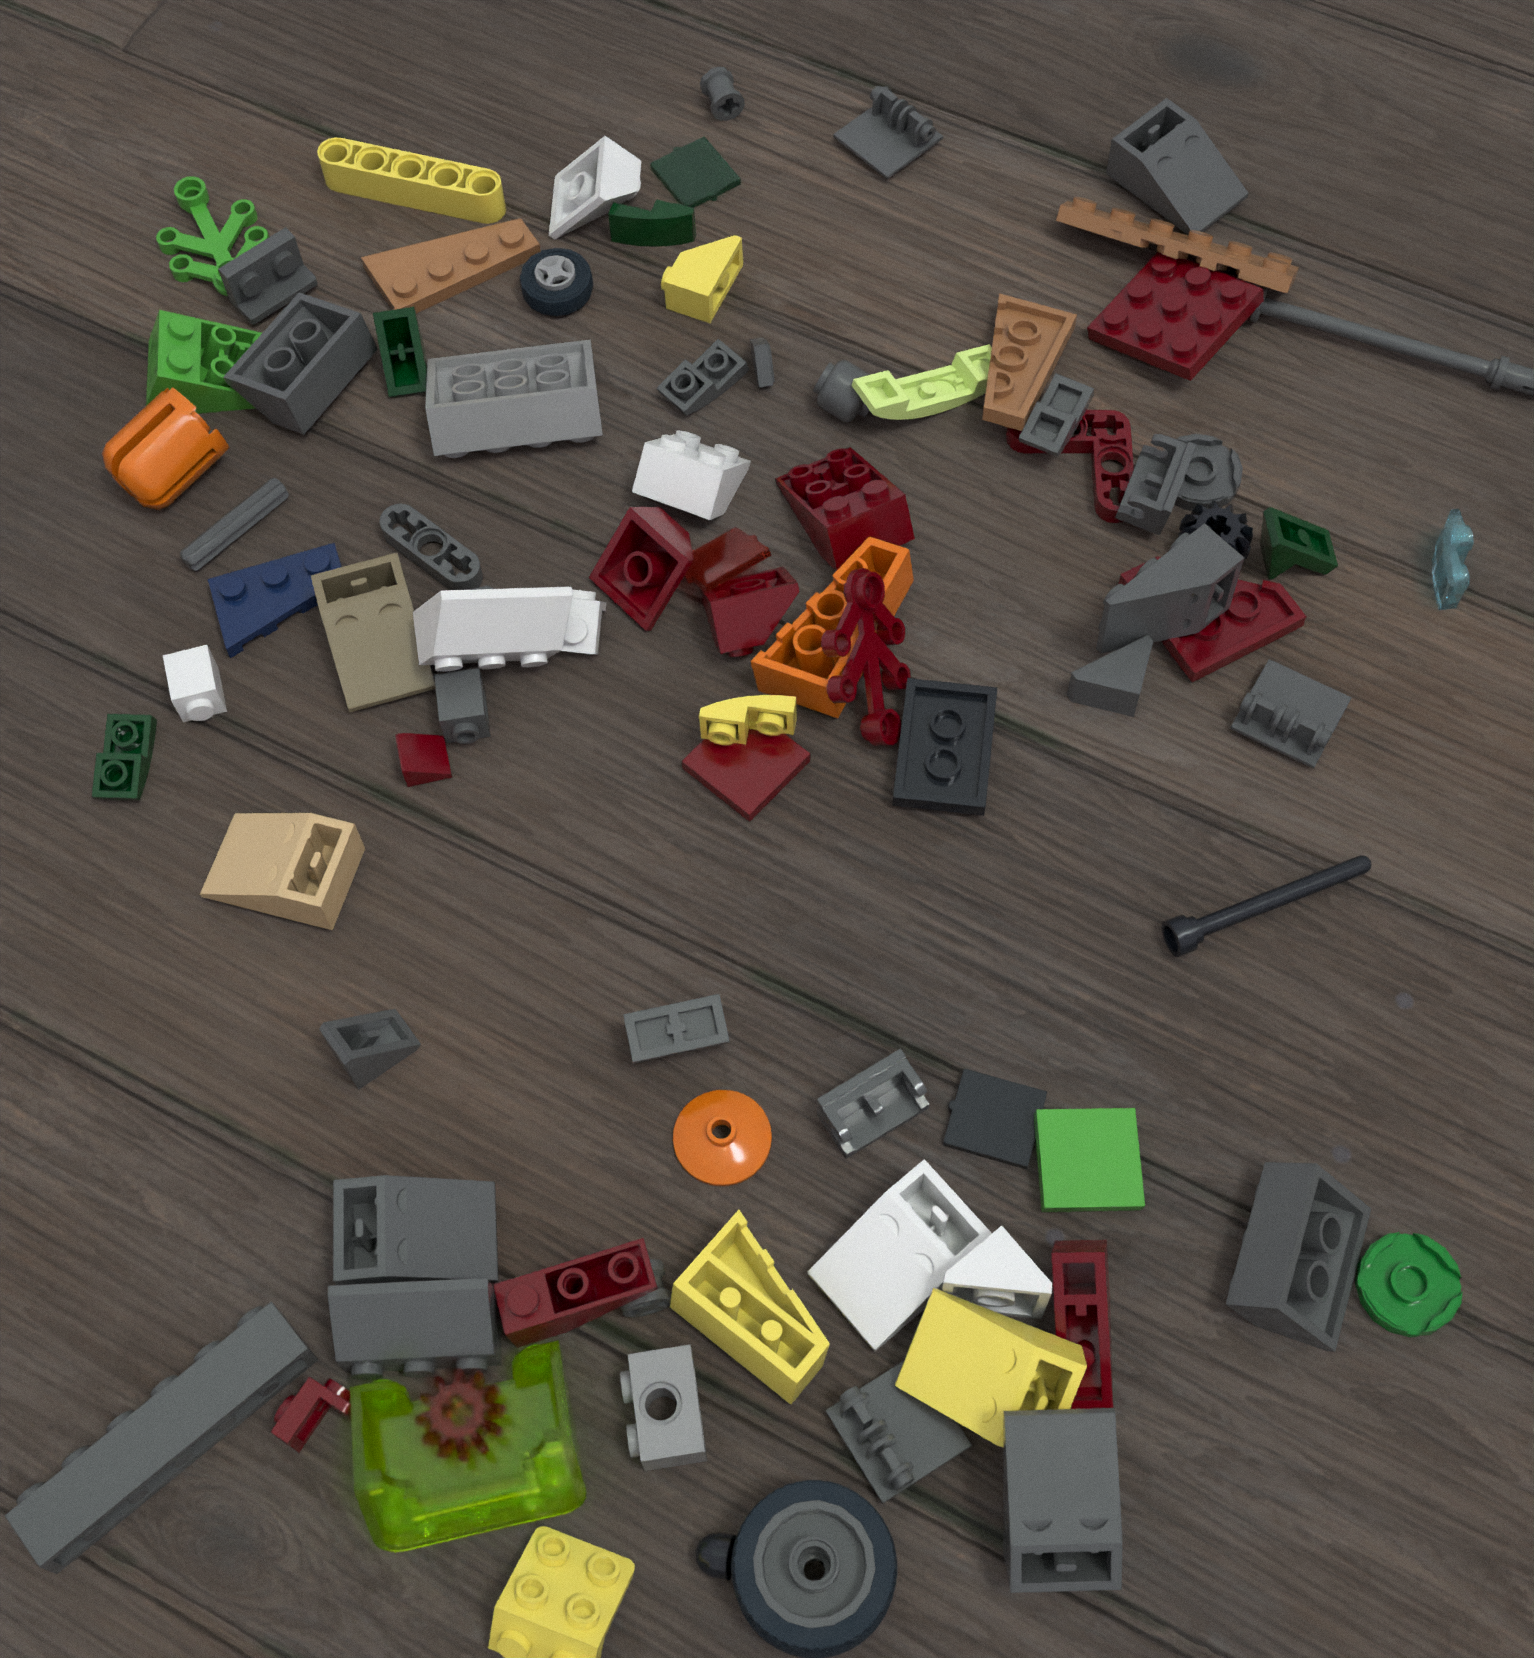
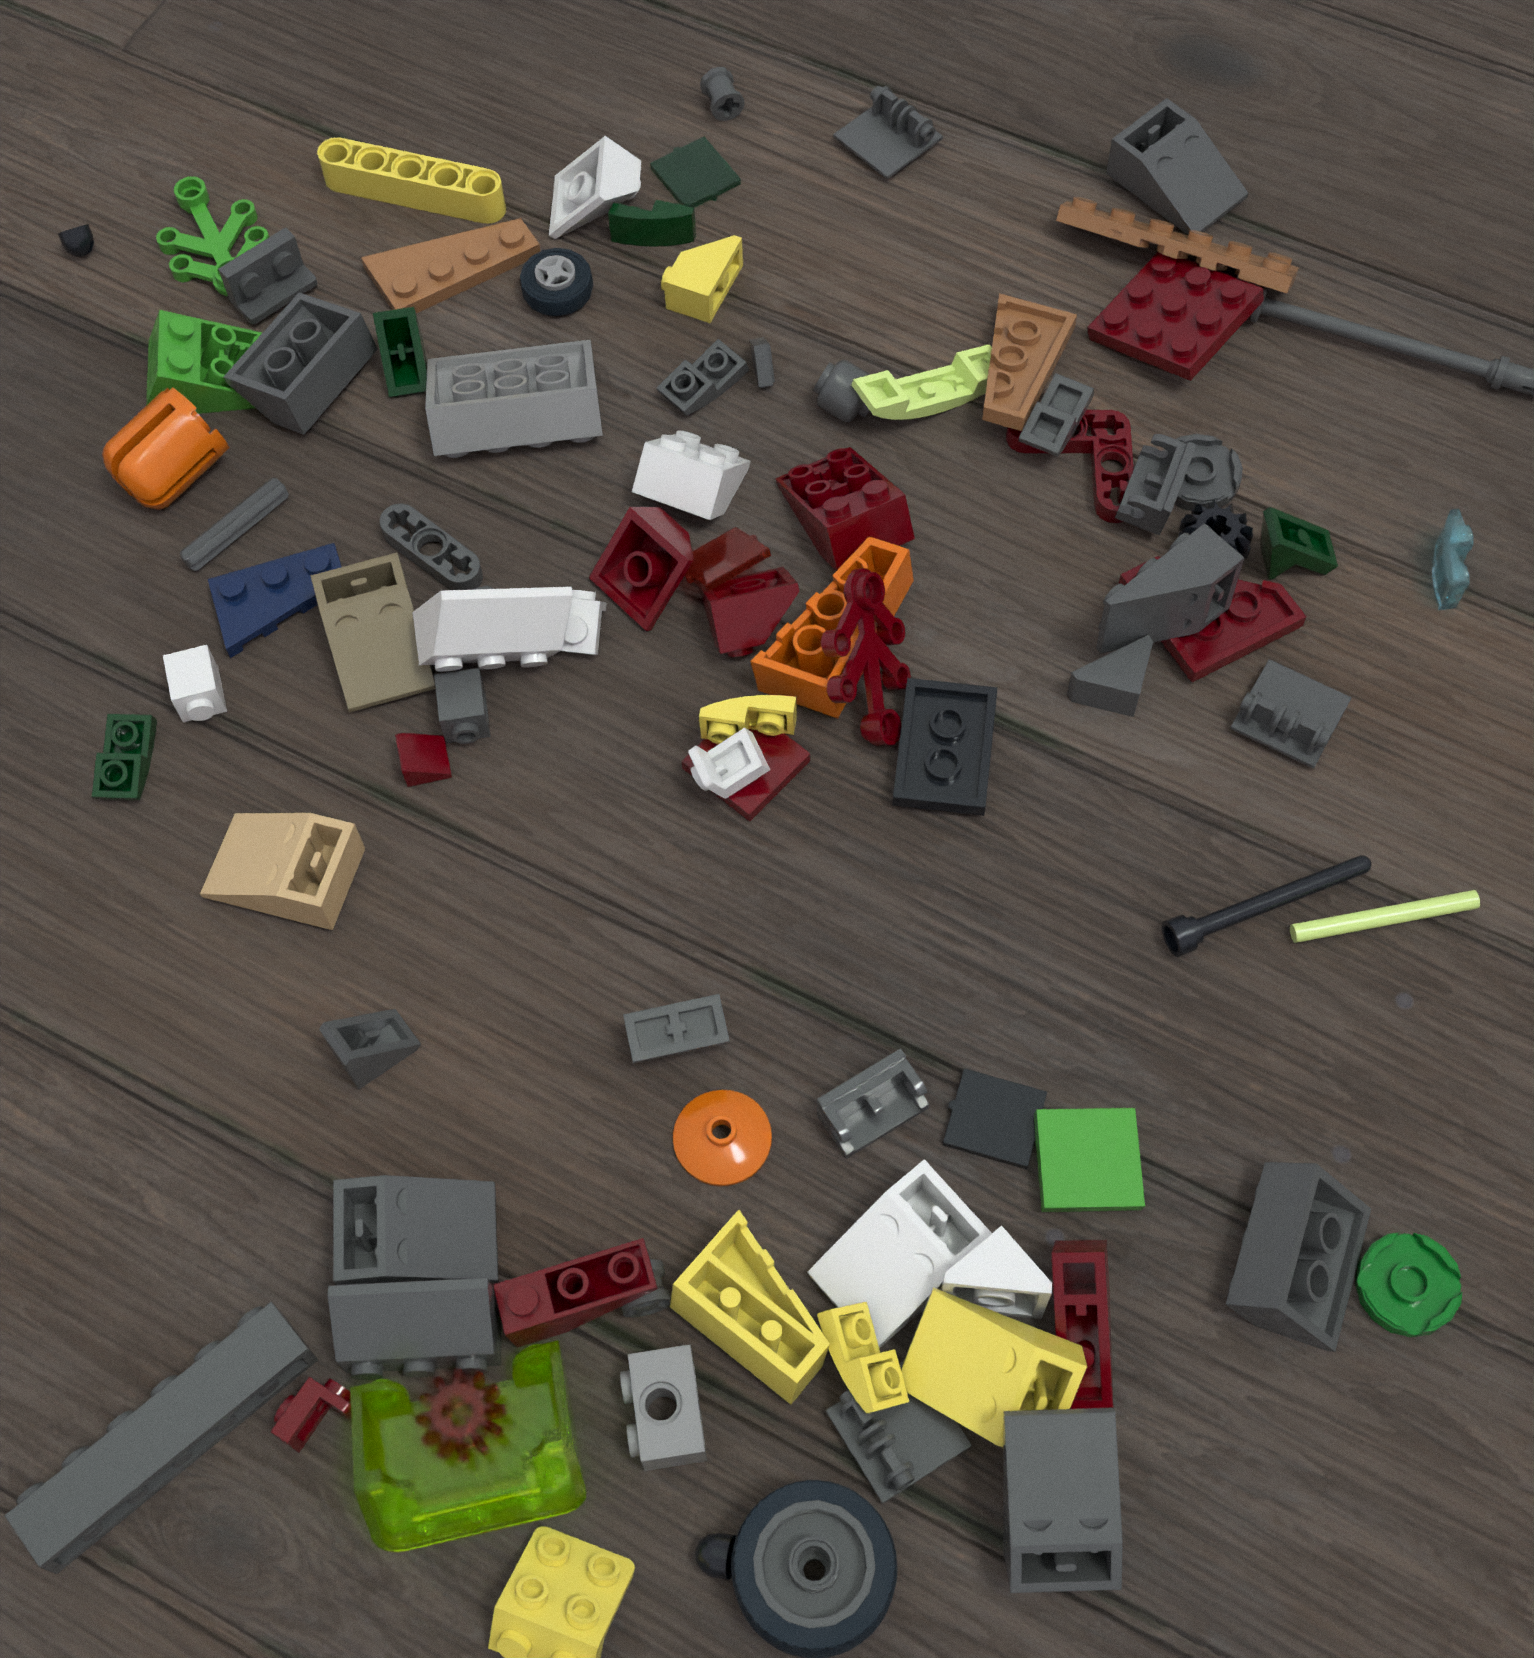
(78, 240): none -> black hinge
(729, 764): none -> white bracket
(868, 1374): none -> light yellow slope
(1384, 916): none -> yellowish green bar

